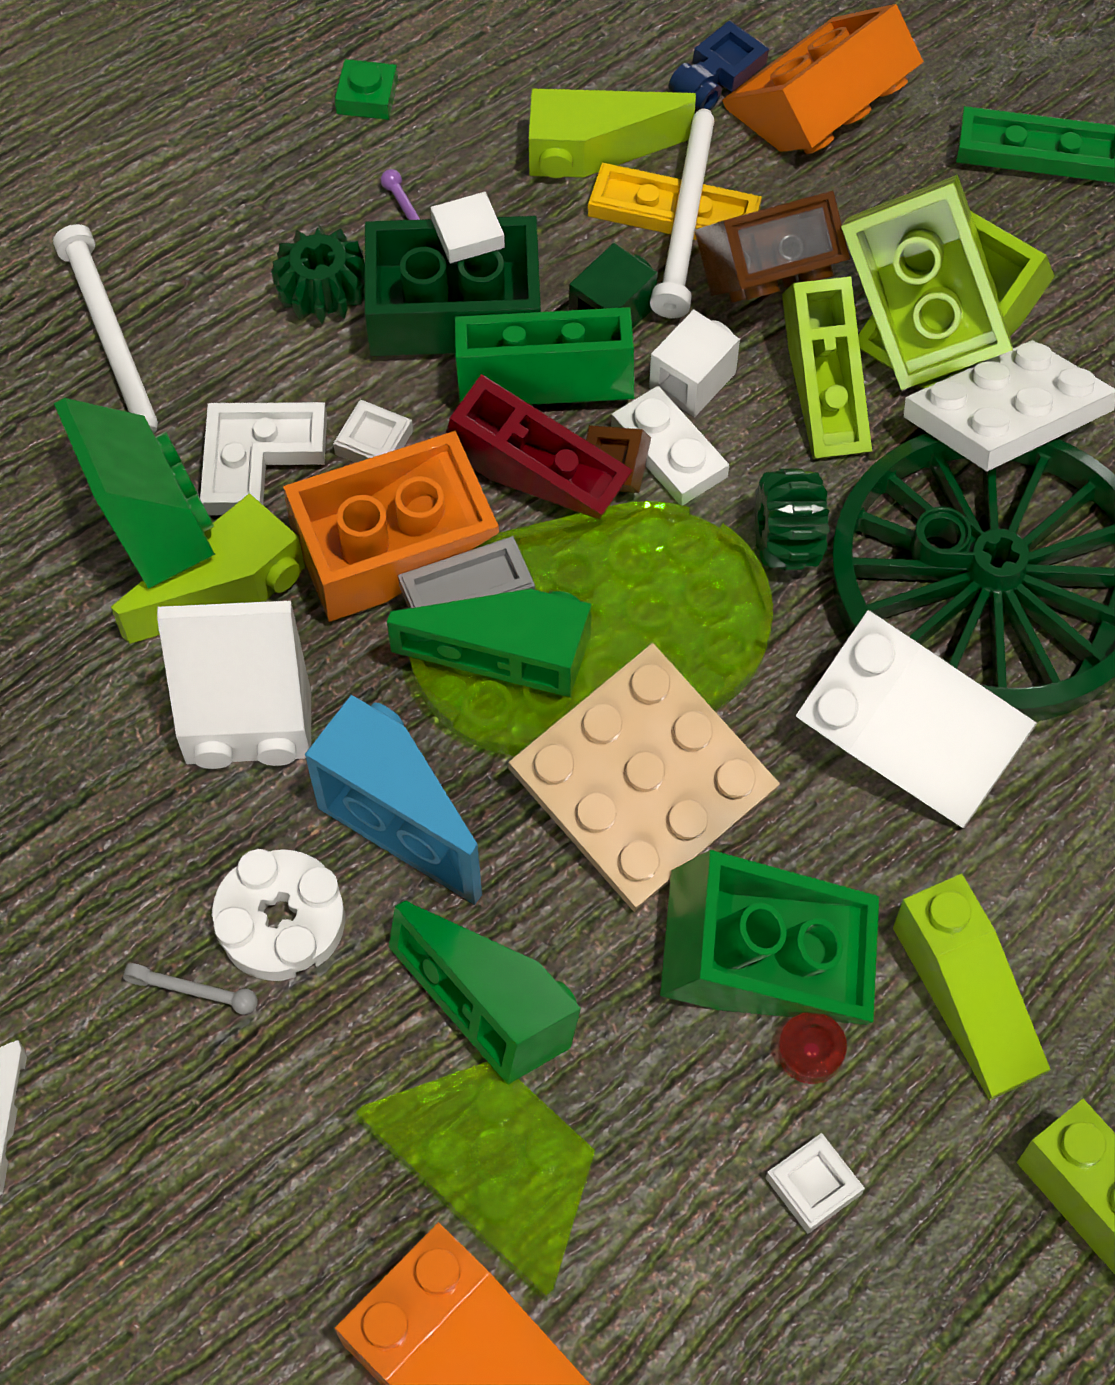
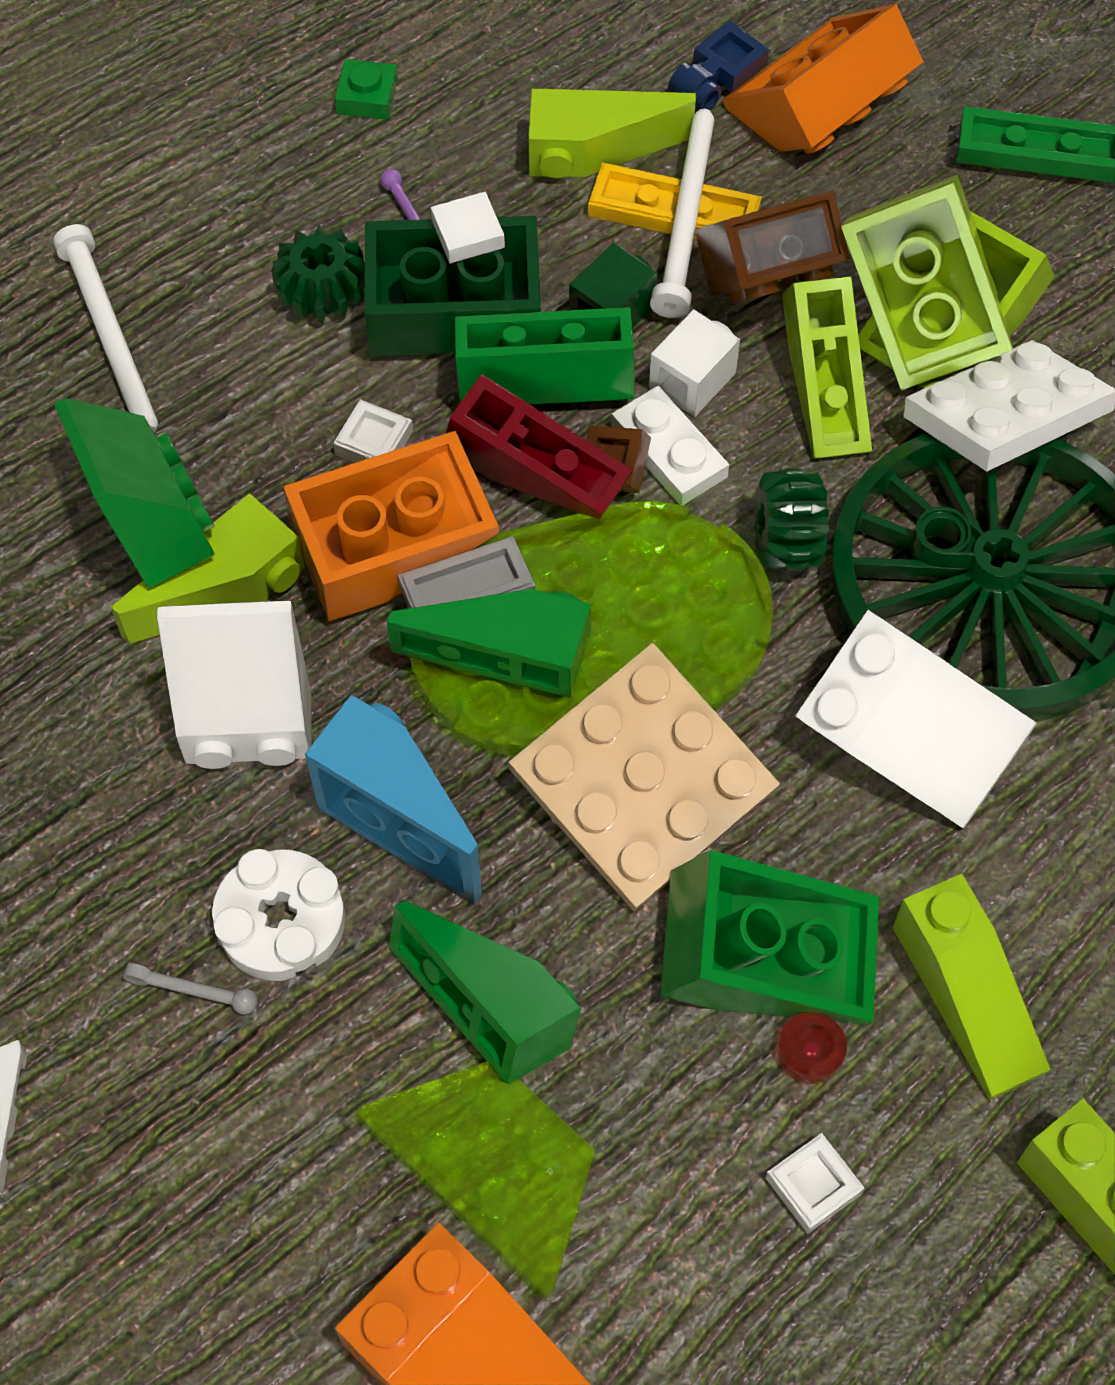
(249, 437): white plate -> none

